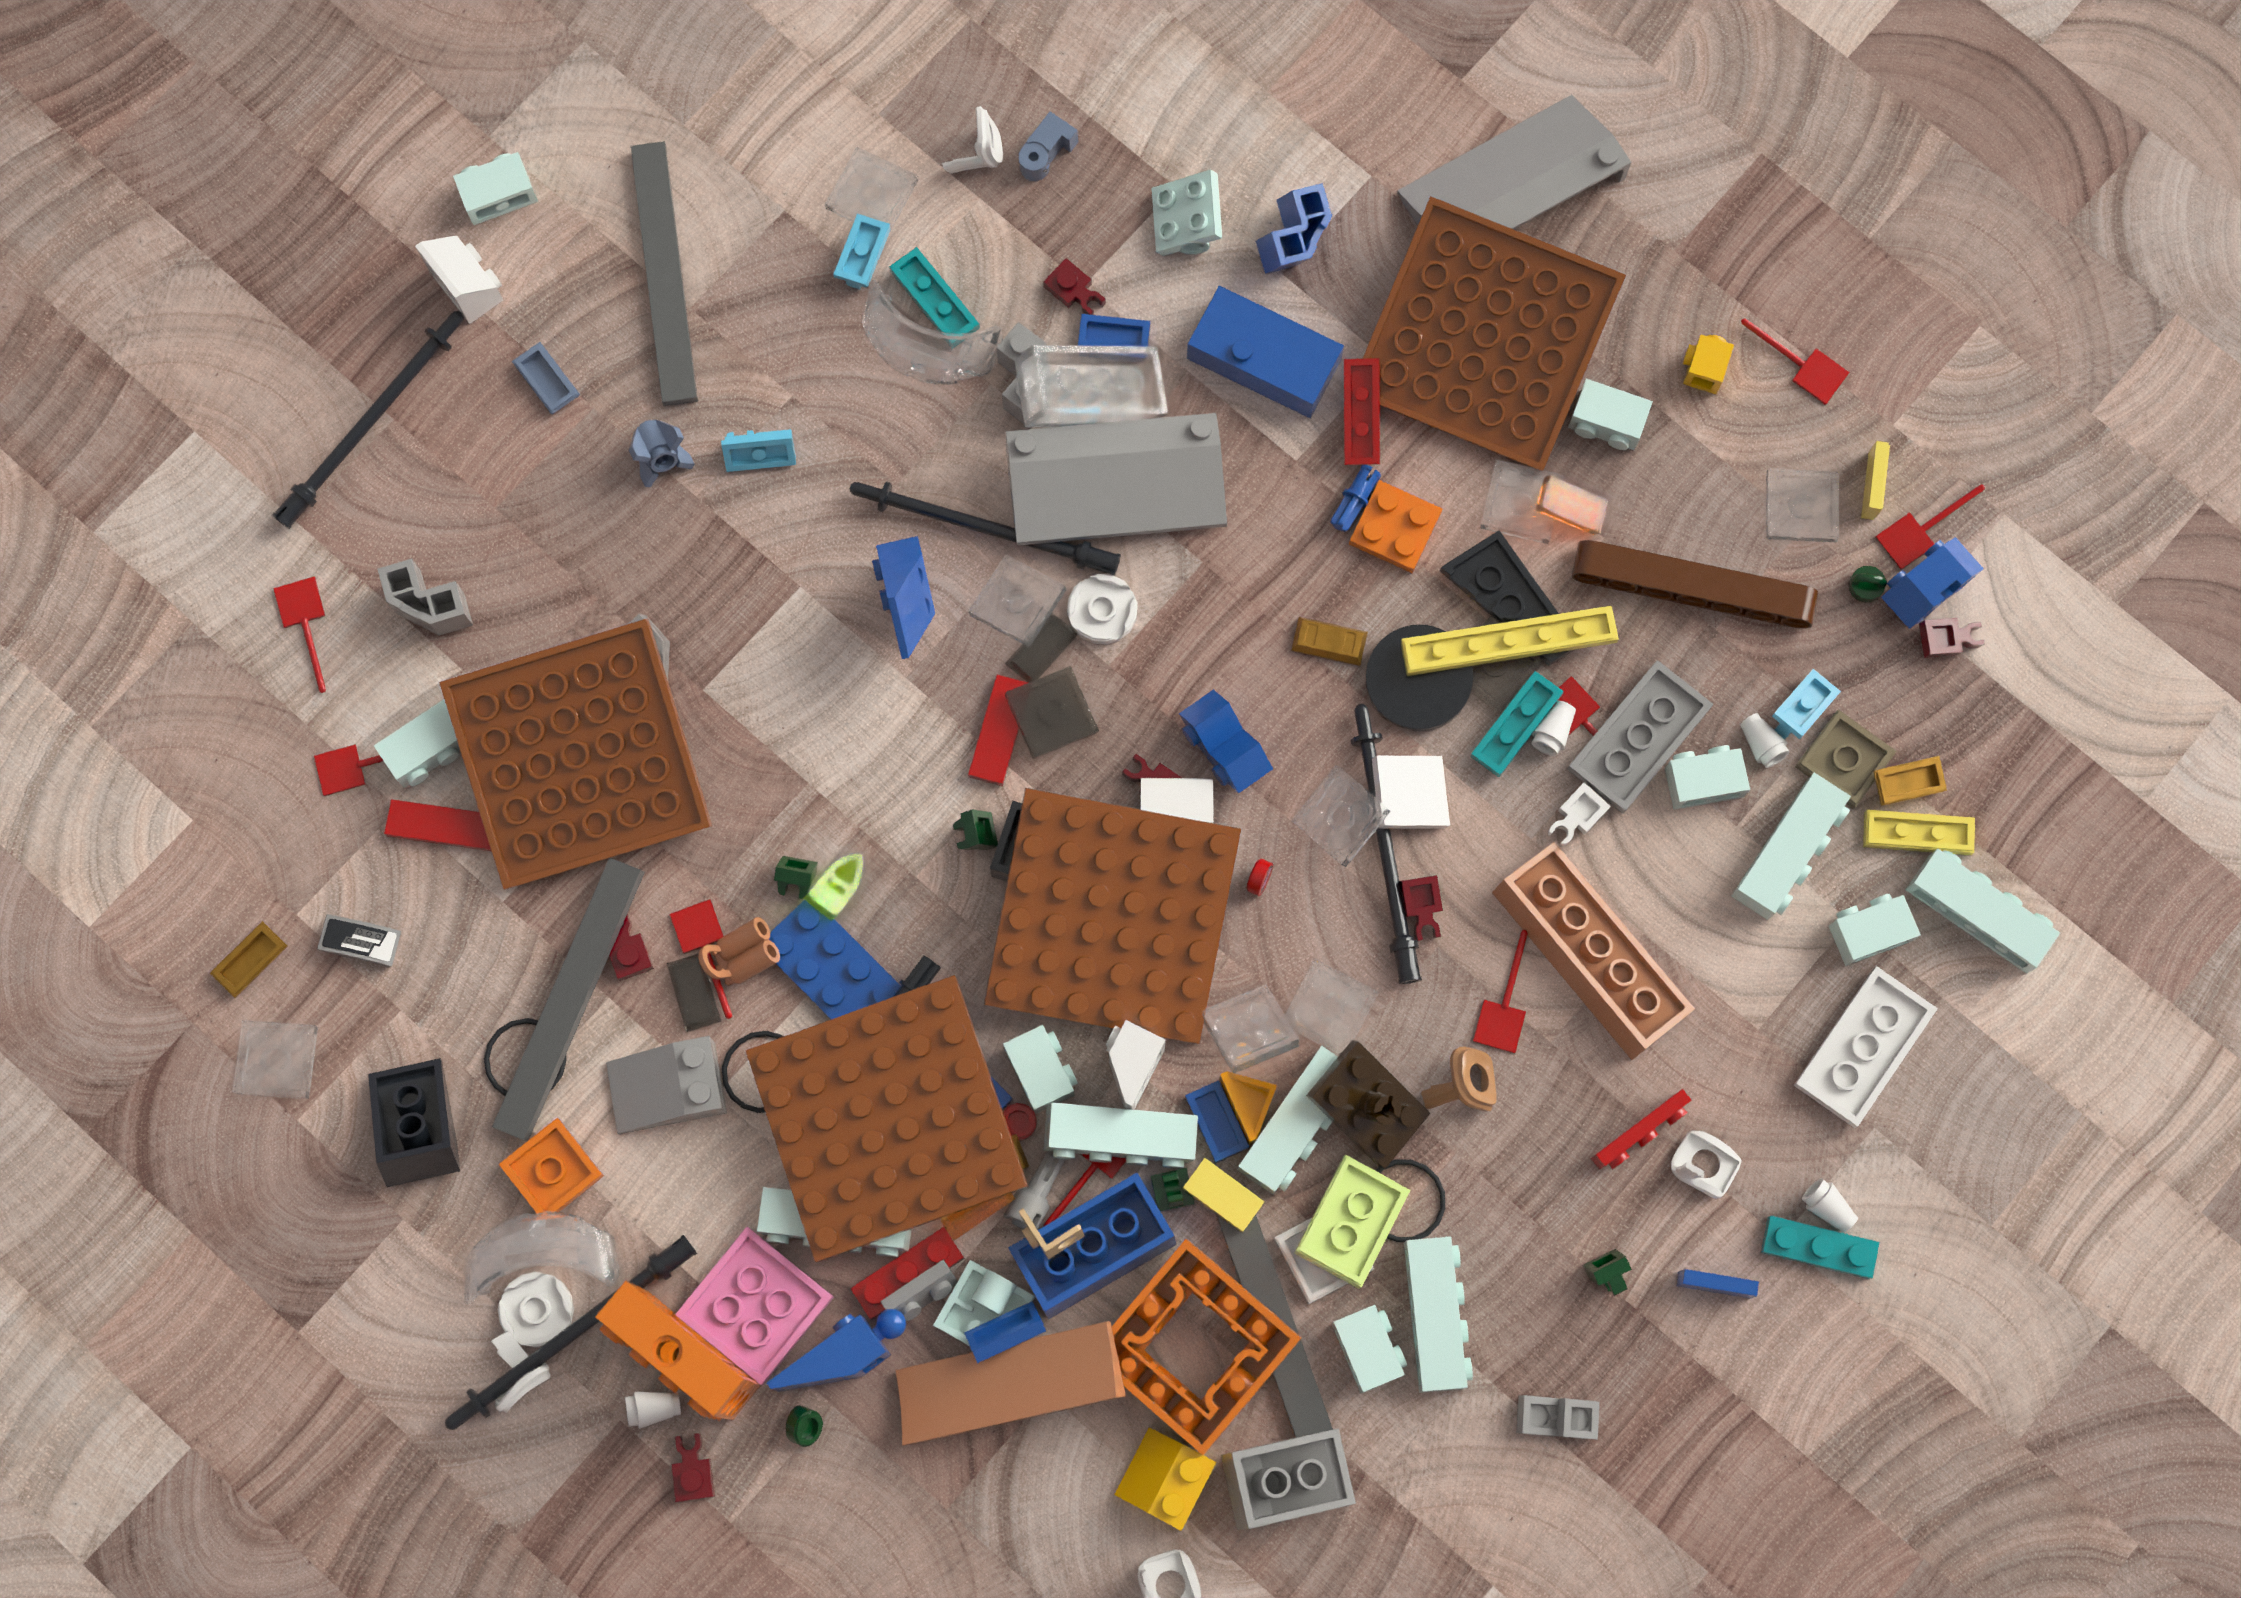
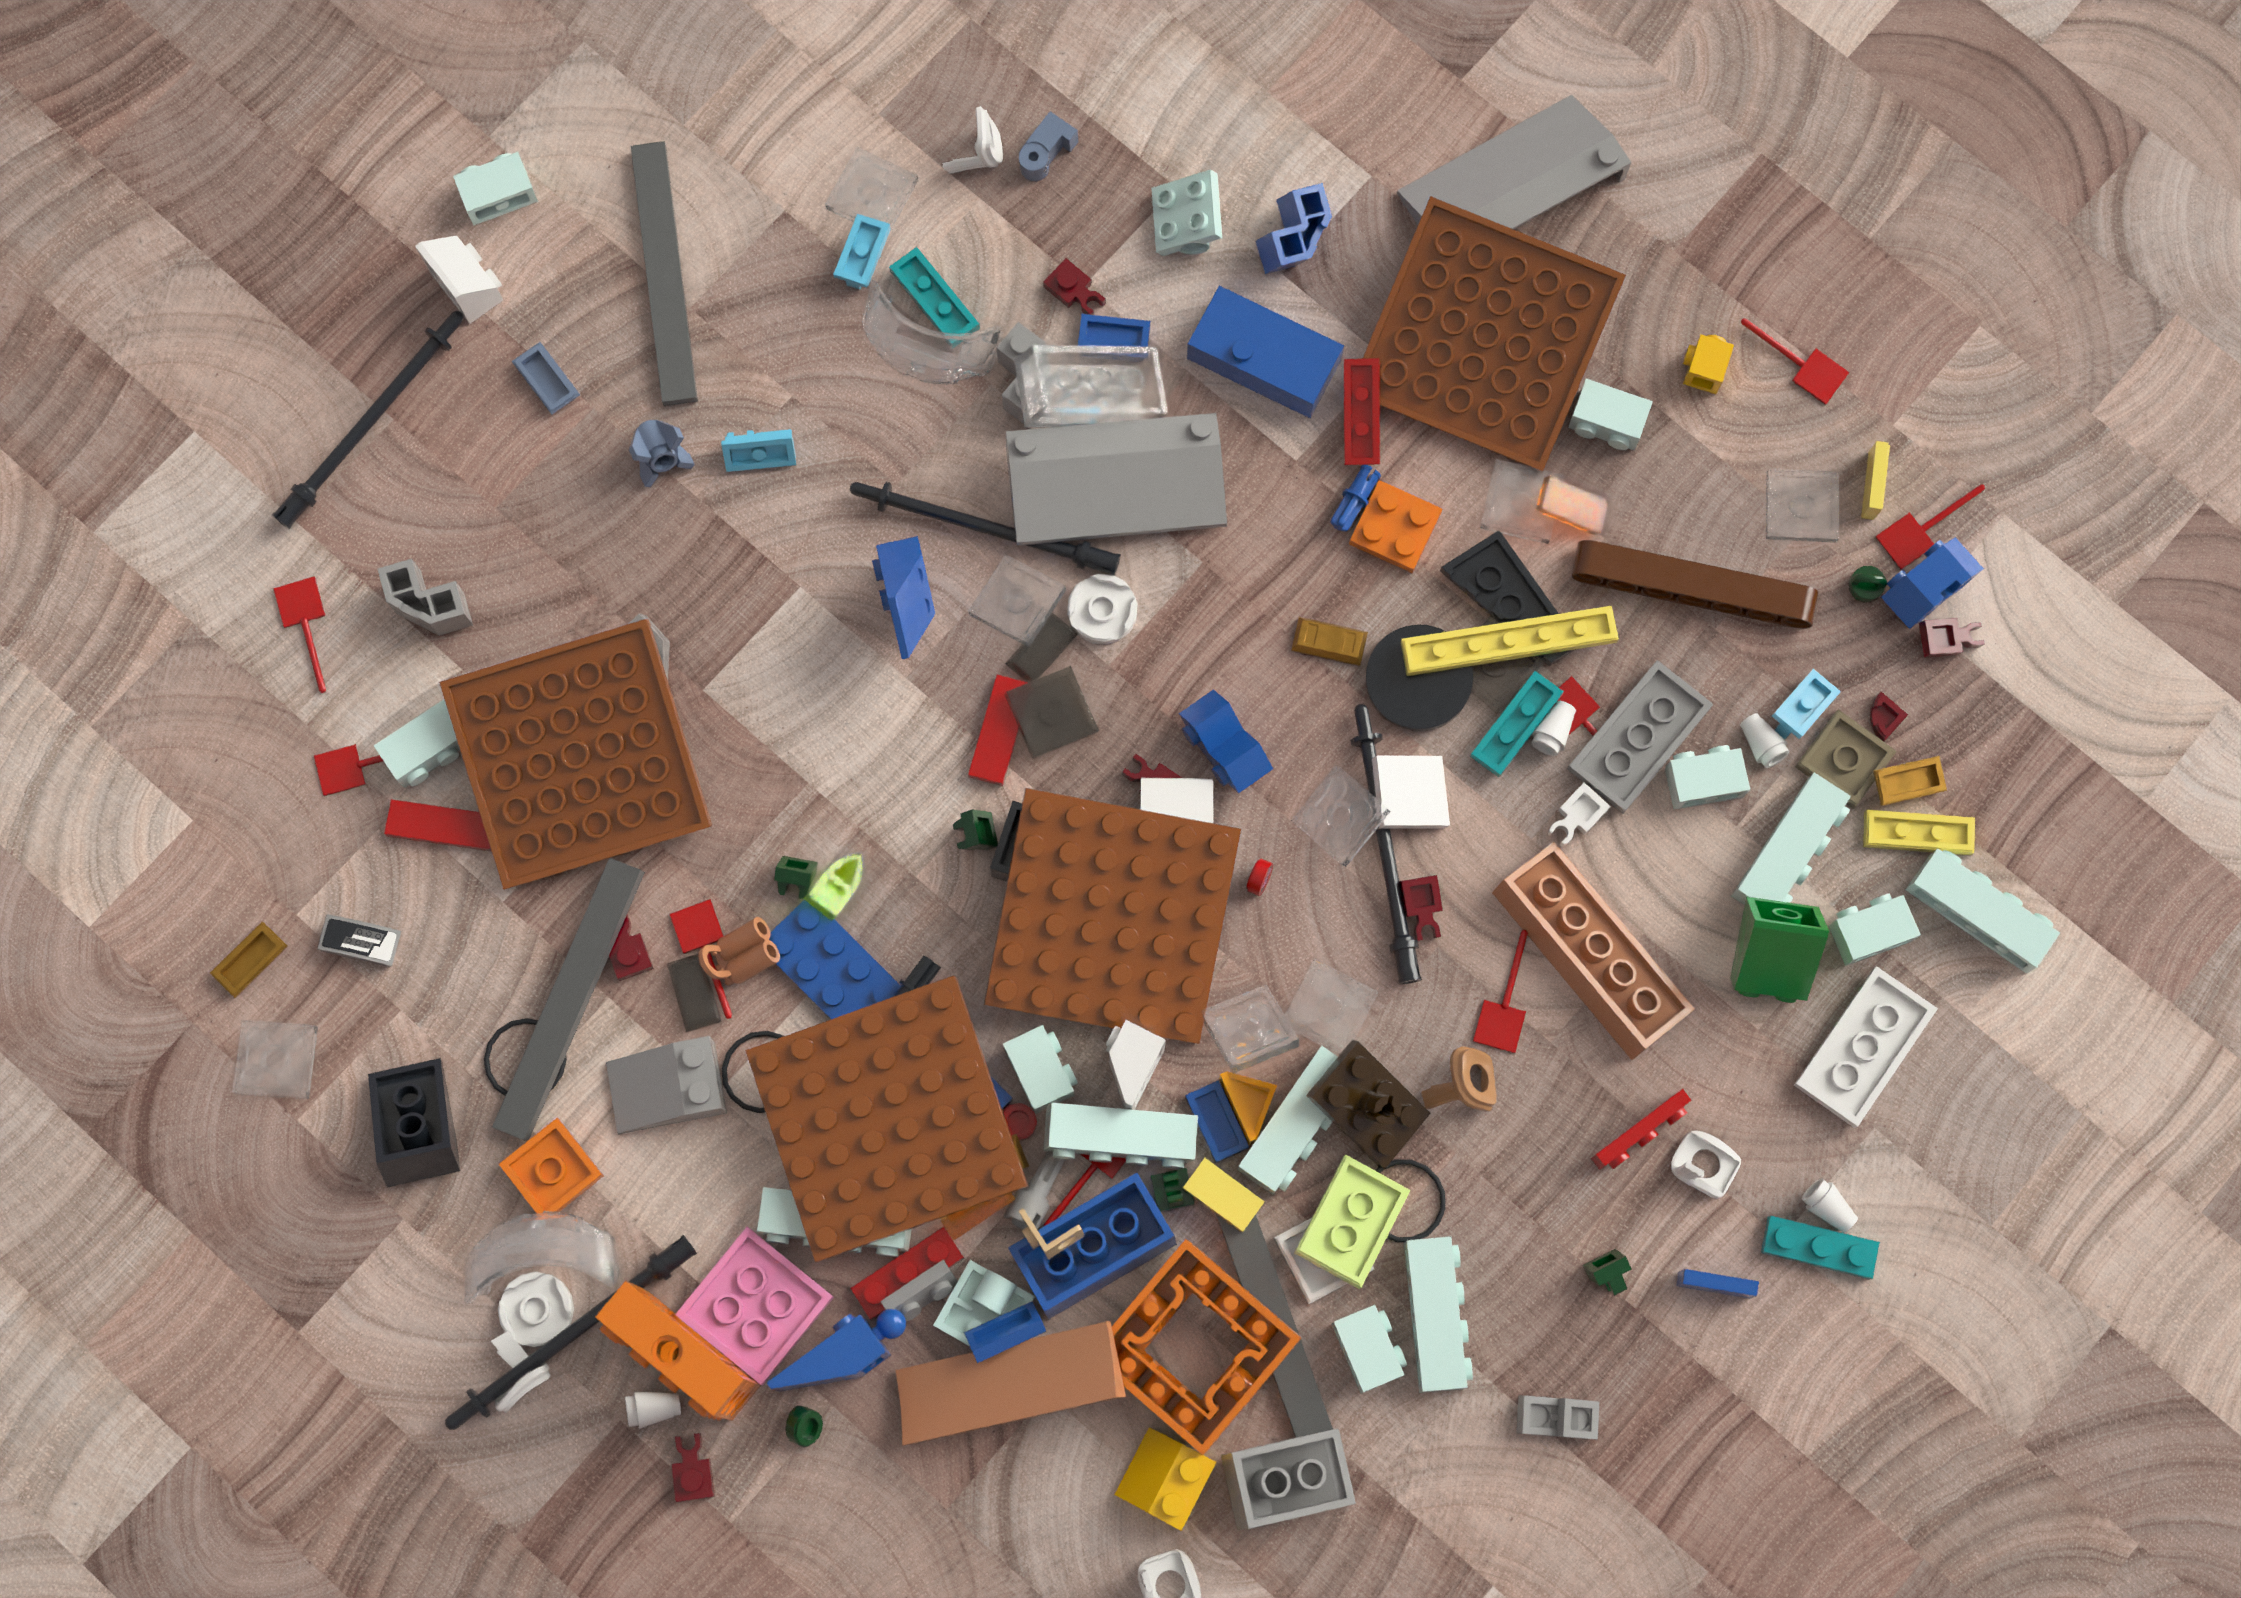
(1778, 949): none -> green slope
(1885, 716): none -> dark red tile

